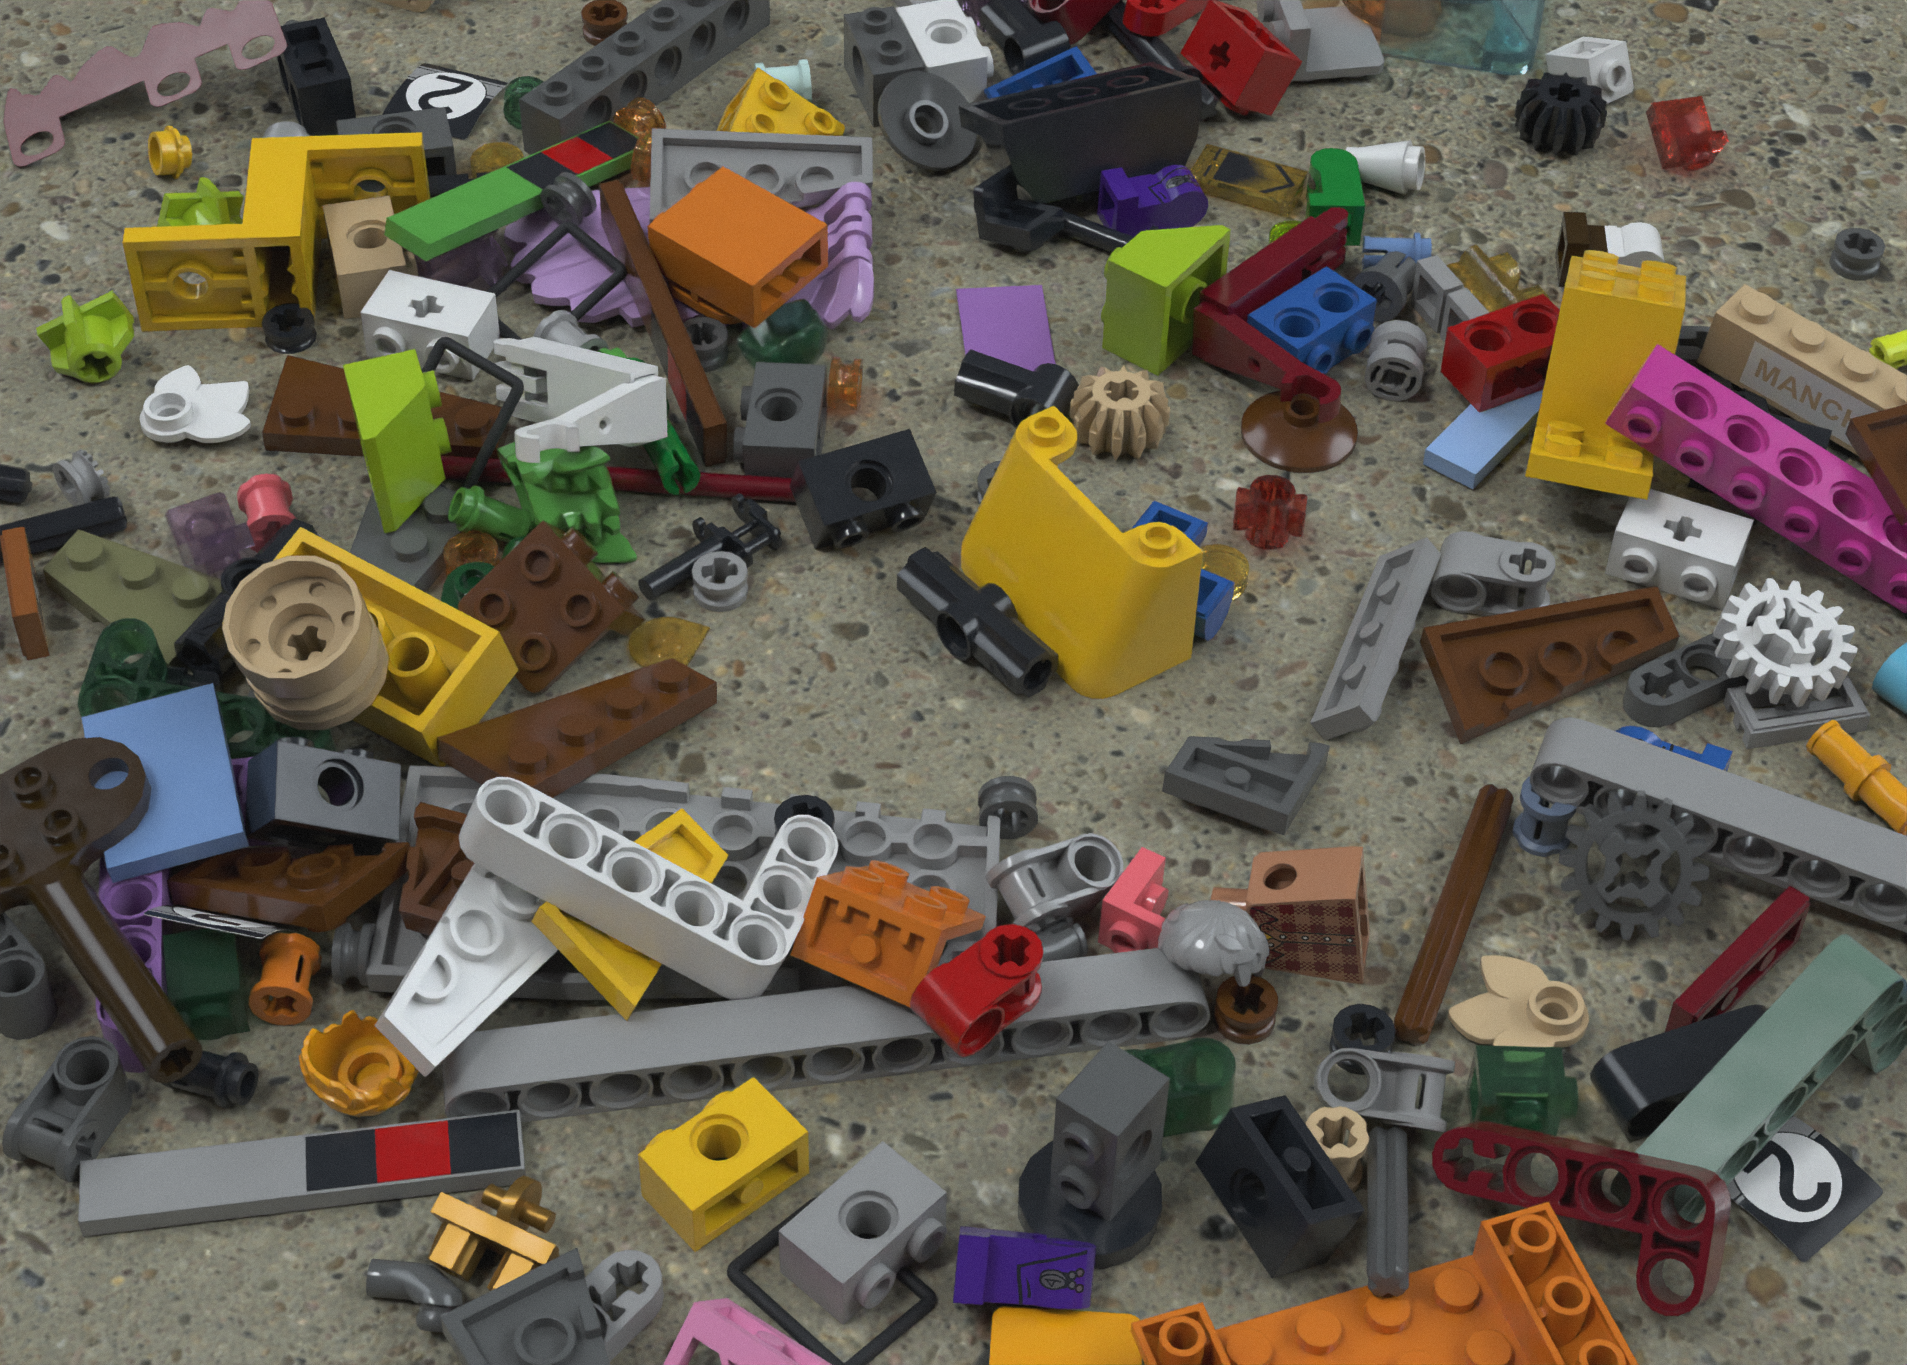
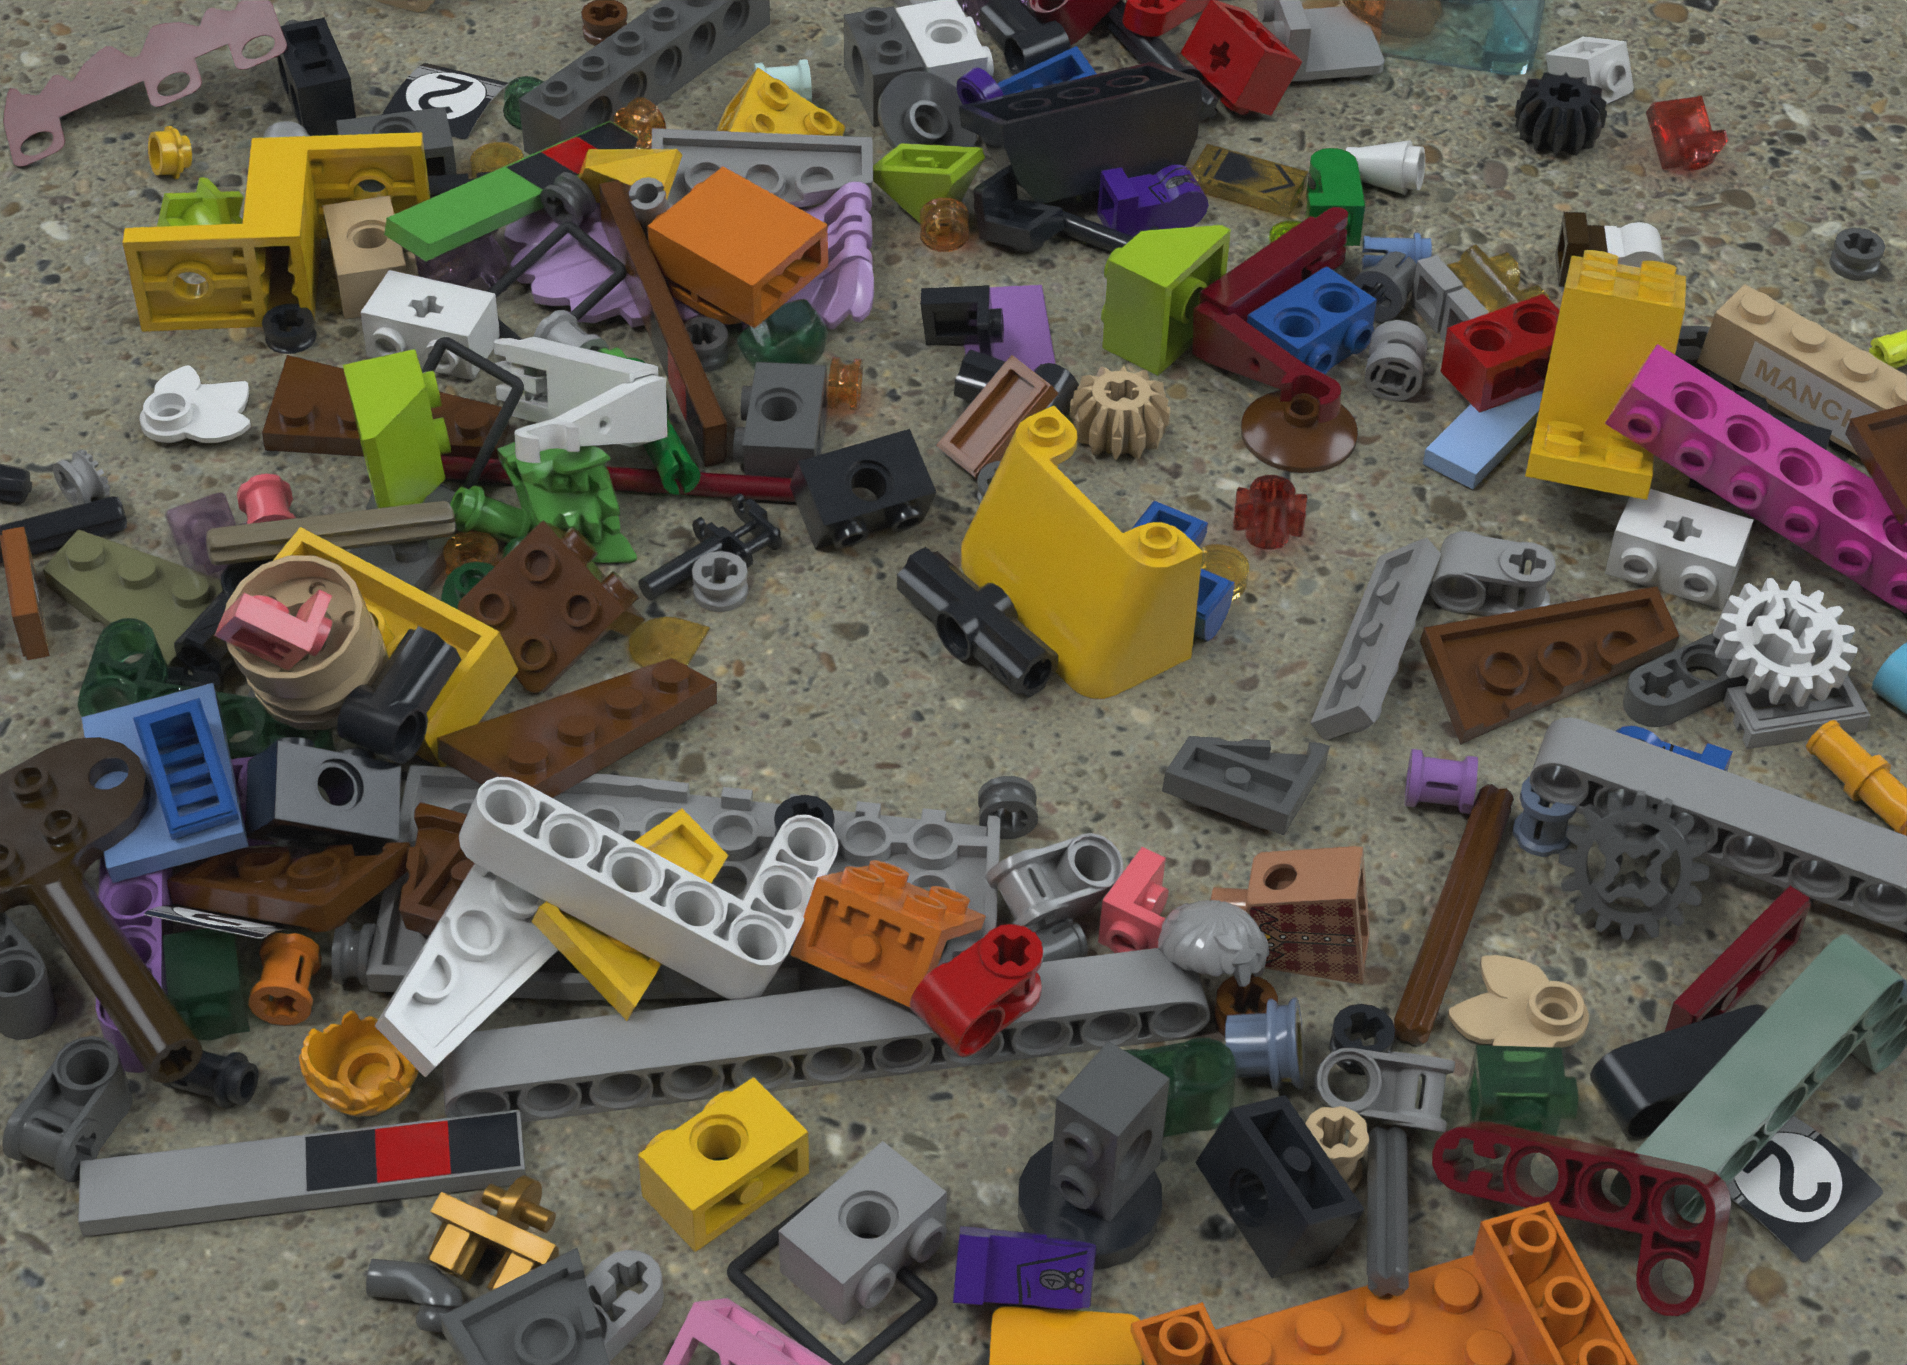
(89, 337): lime piece -> none
(174, 726): none -> blue slope
(271, 633): none -> coral bracket
(344, 530): none -> dark tan axle
(393, 710): none -> black piece
(628, 167): none -> yellow slope
(648, 200): none -> light grey pin
(926, 172): none -> lime slope
(944, 237): none -> clear orange bush
(961, 317): none -> black bracket
(977, 86): none -> dark purple tile
(994, 415): none -> tile
(1269, 1044): none -> sand blue piece
(1441, 781): none -> medium lavender bush

